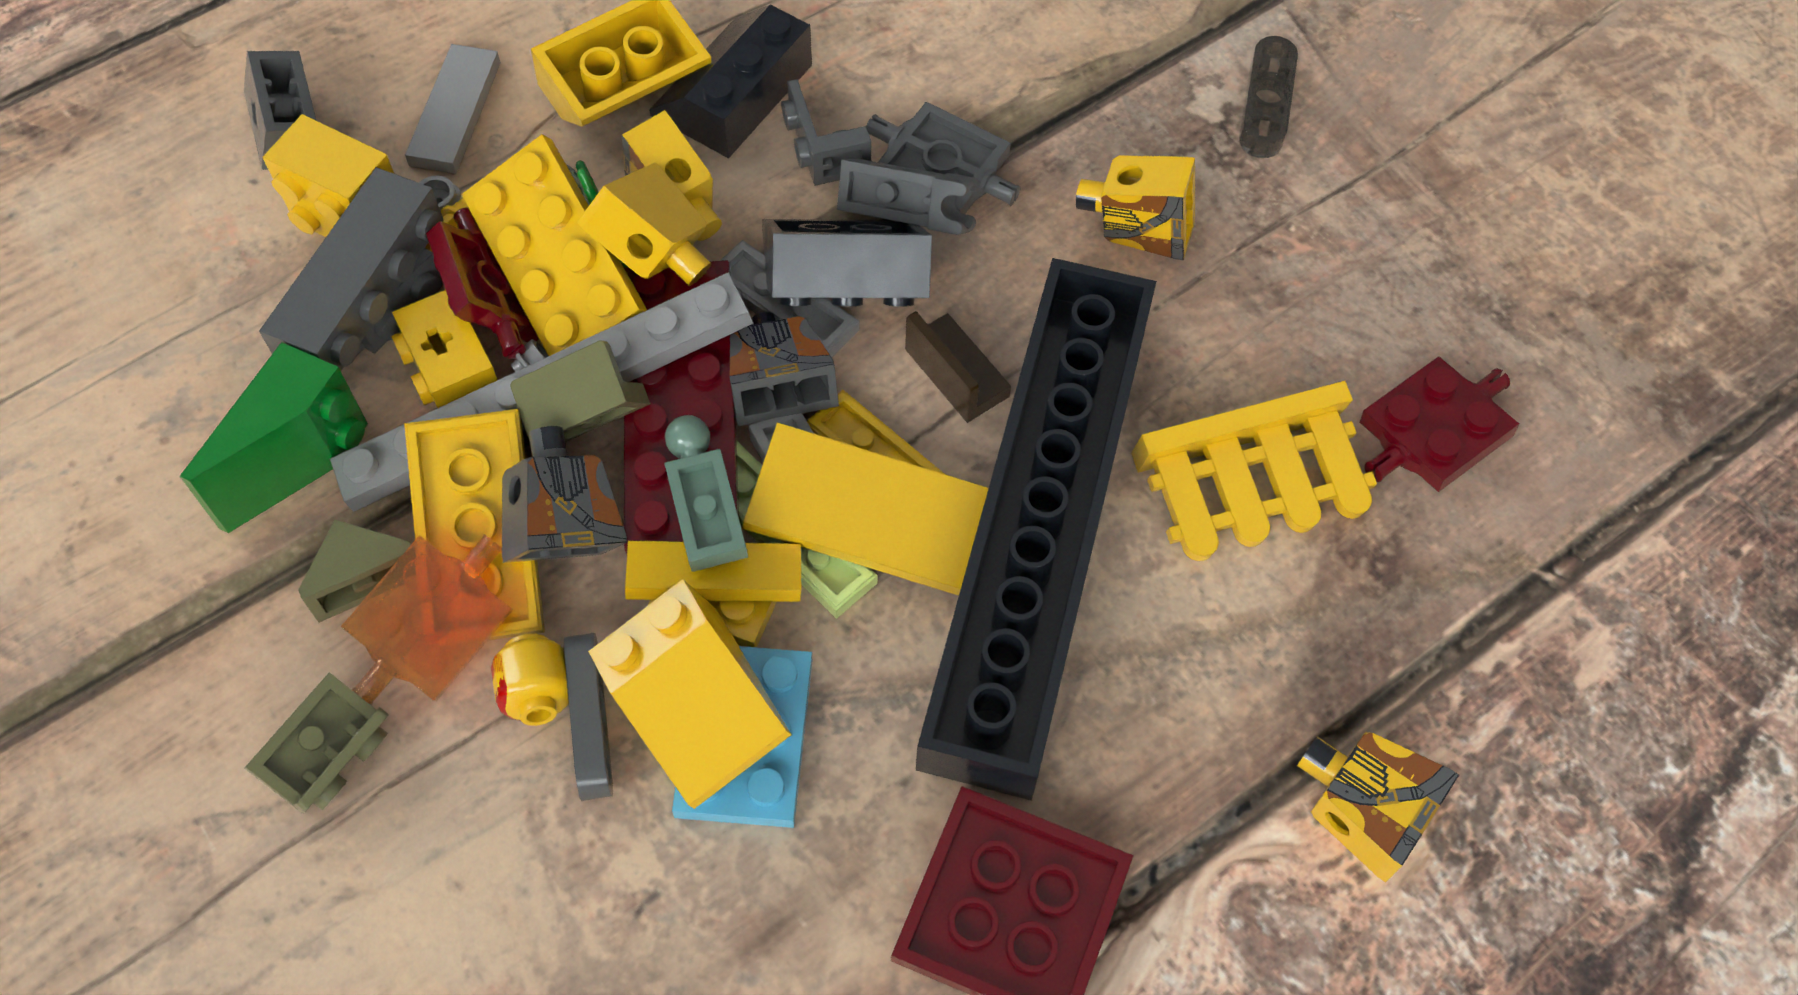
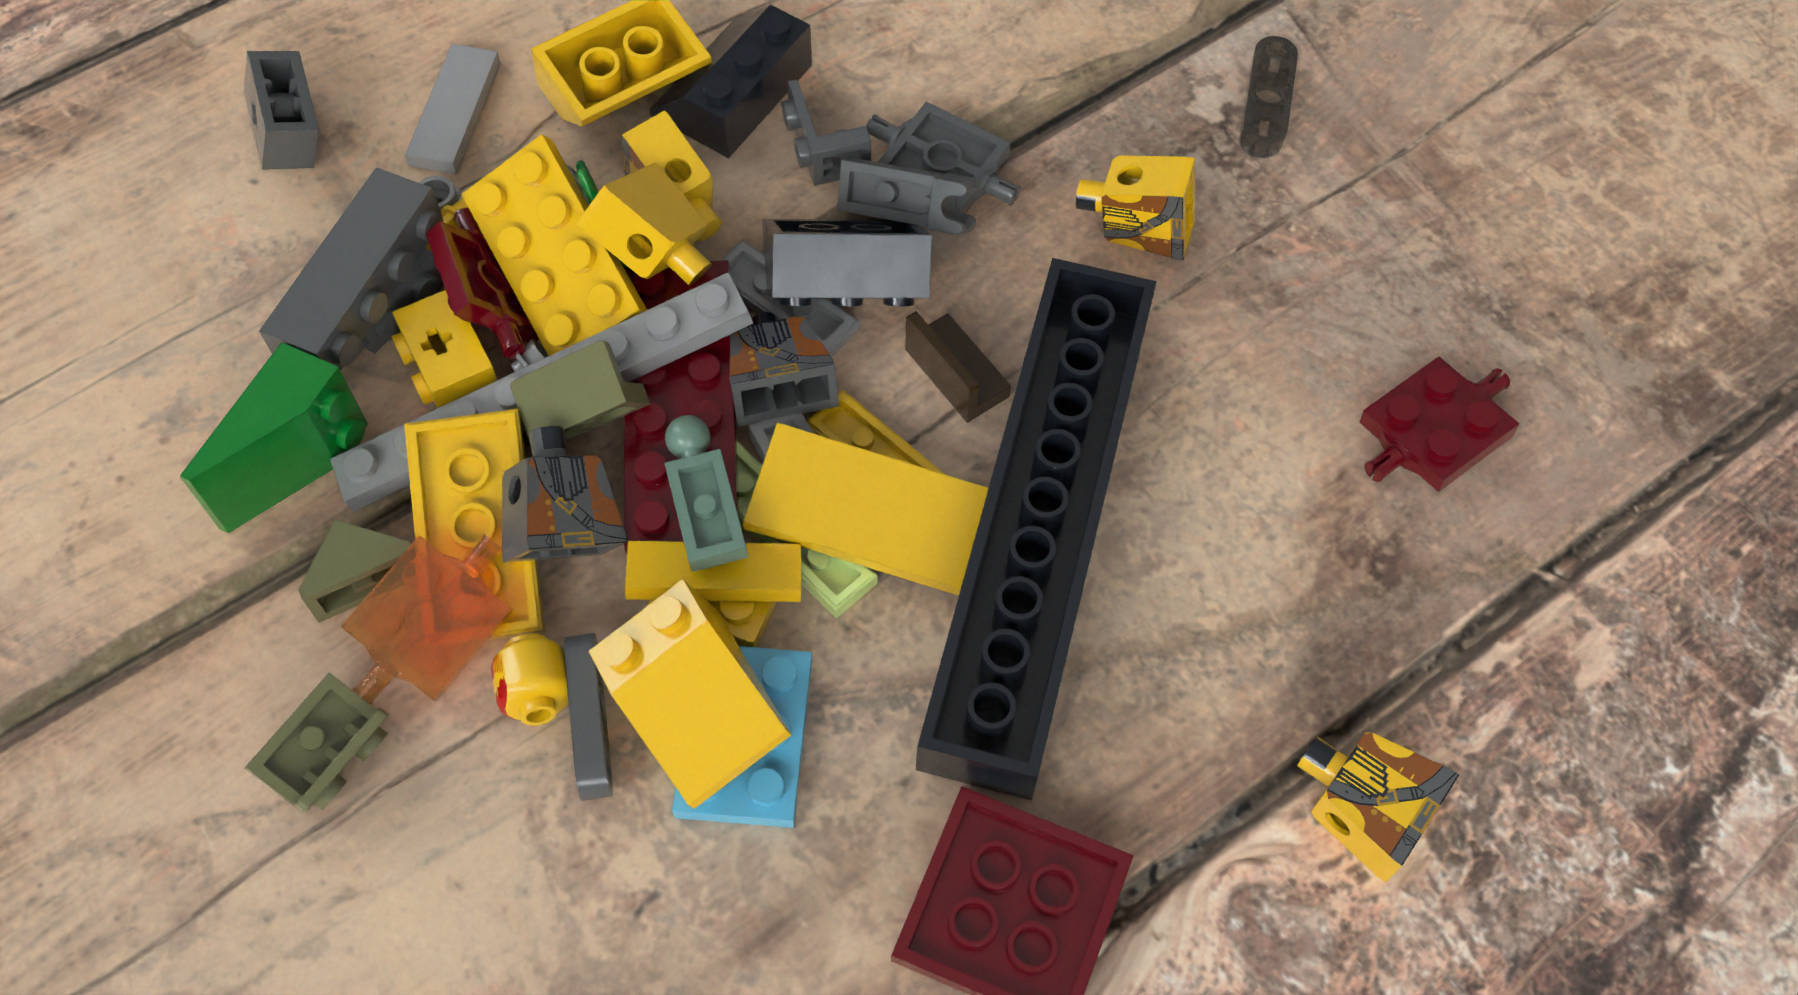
(320, 172): yellow brick -> none
(1271, 429): yellow fence -> none

